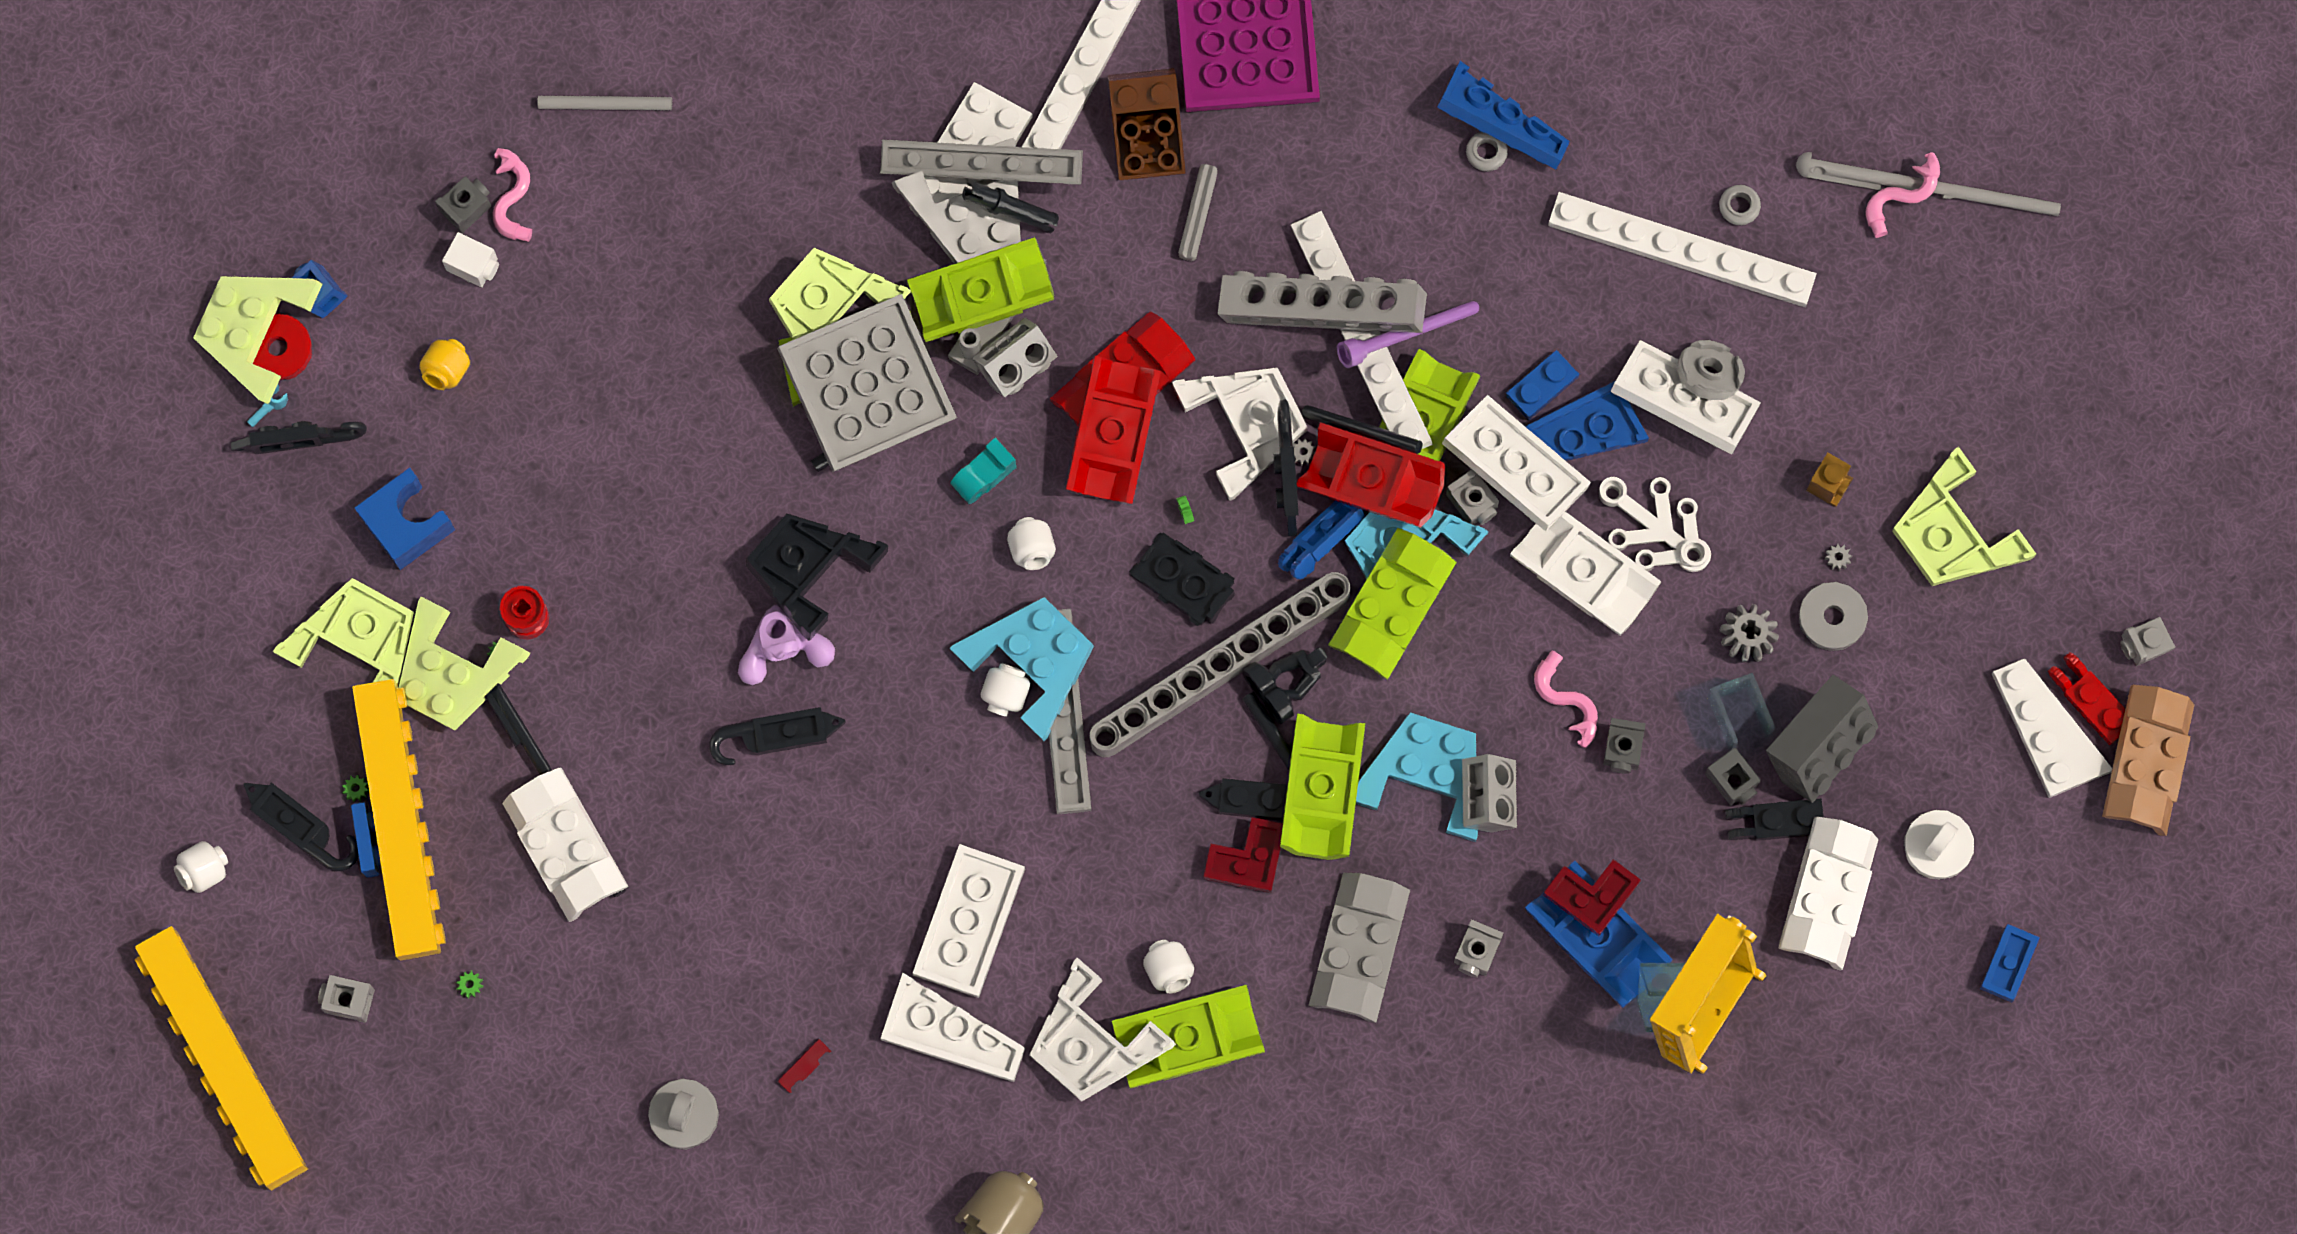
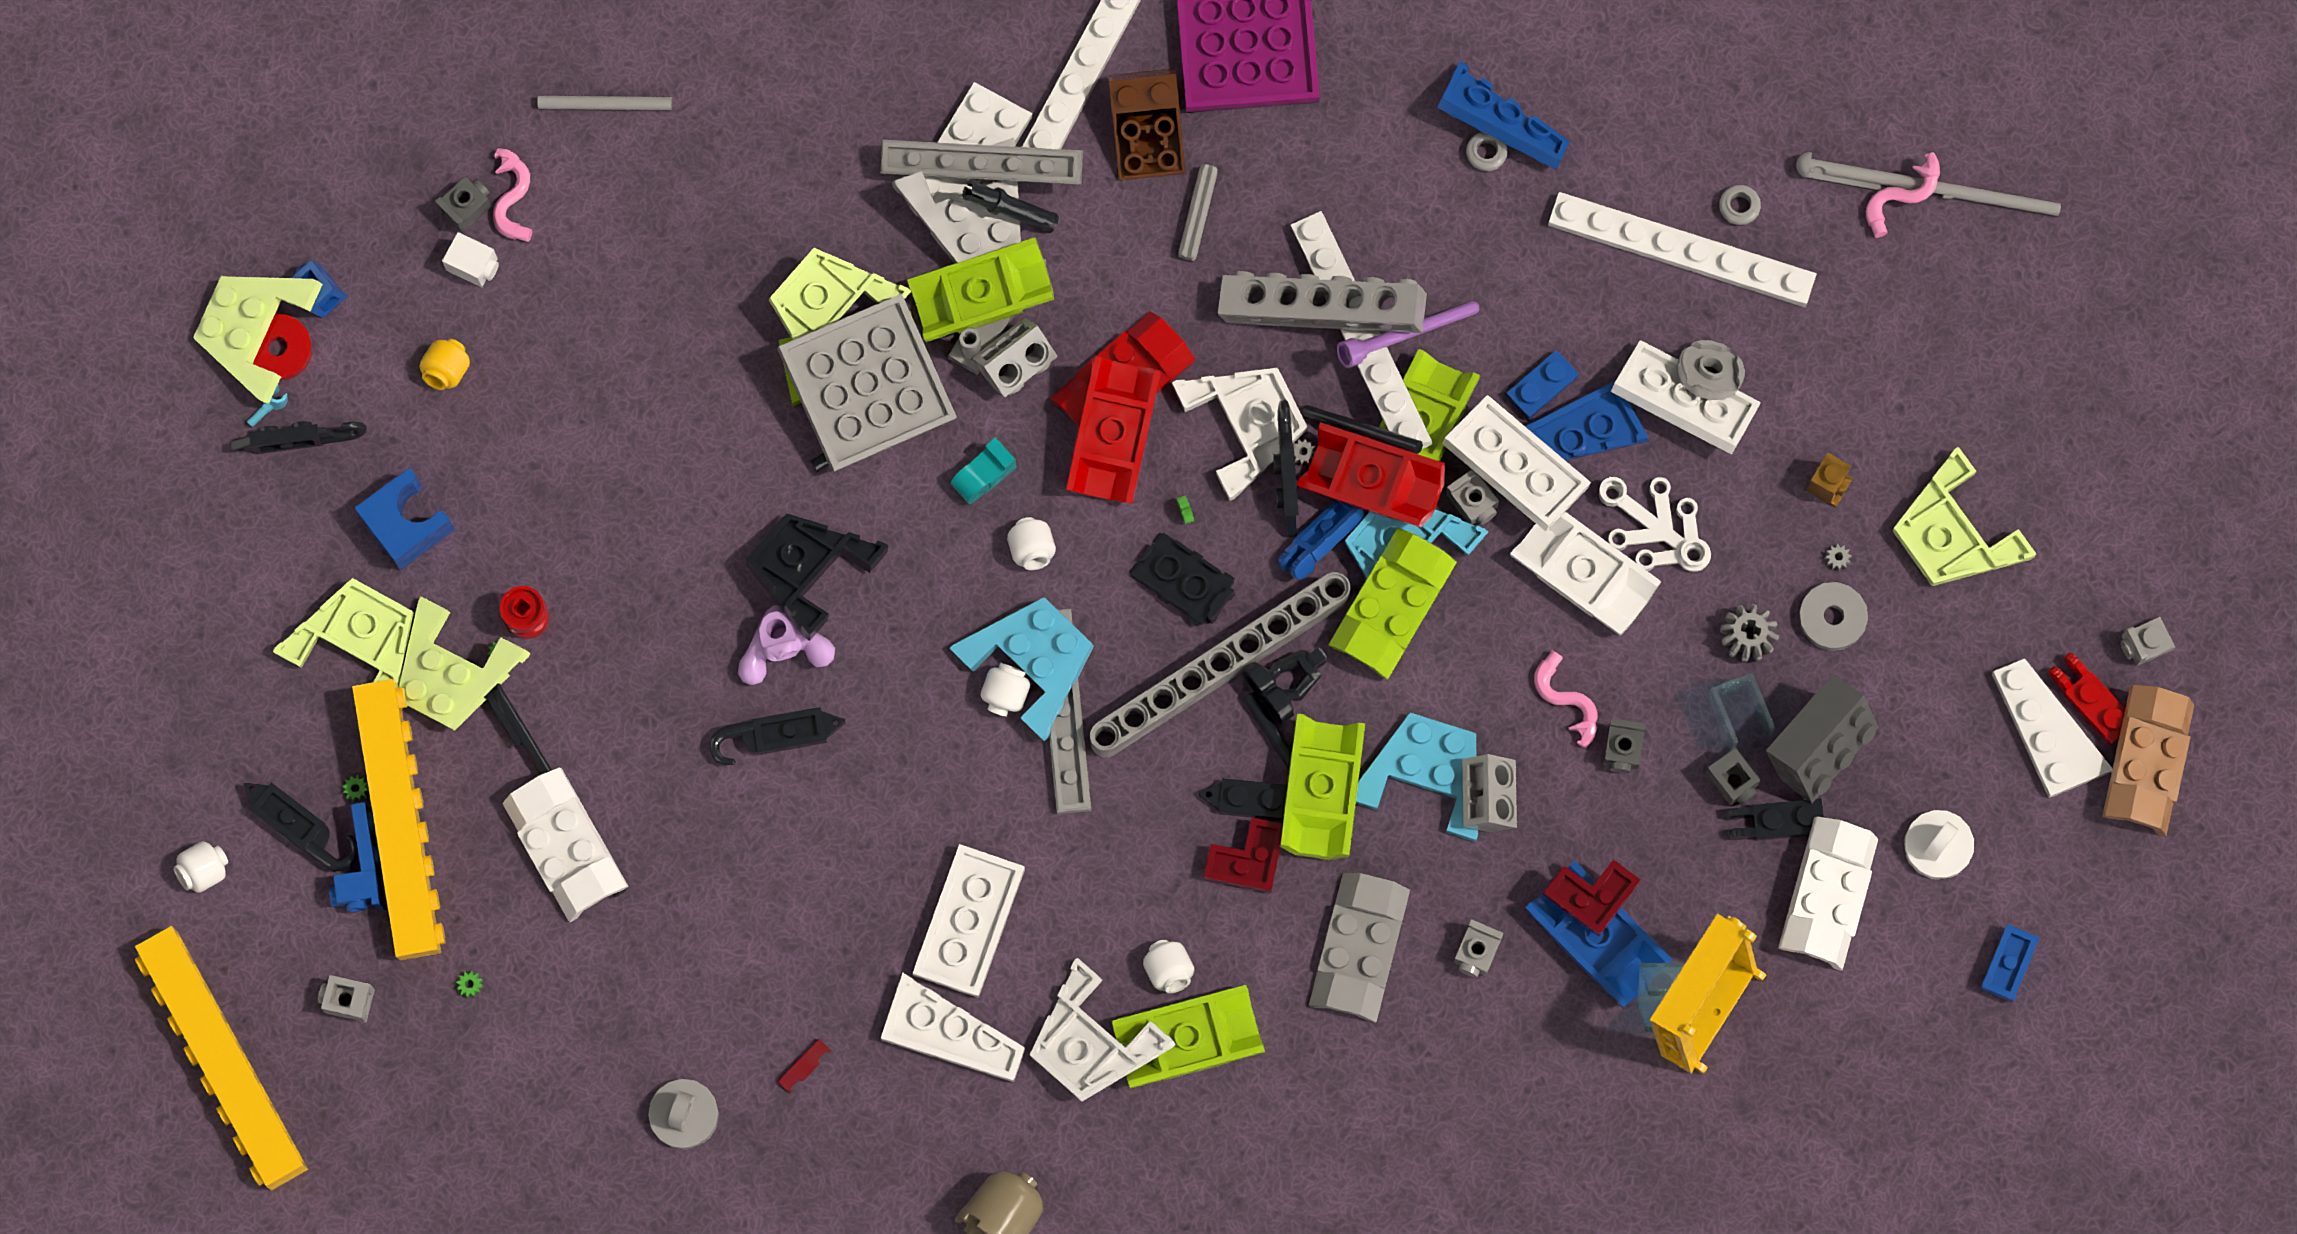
(357, 891): none -> blue brick

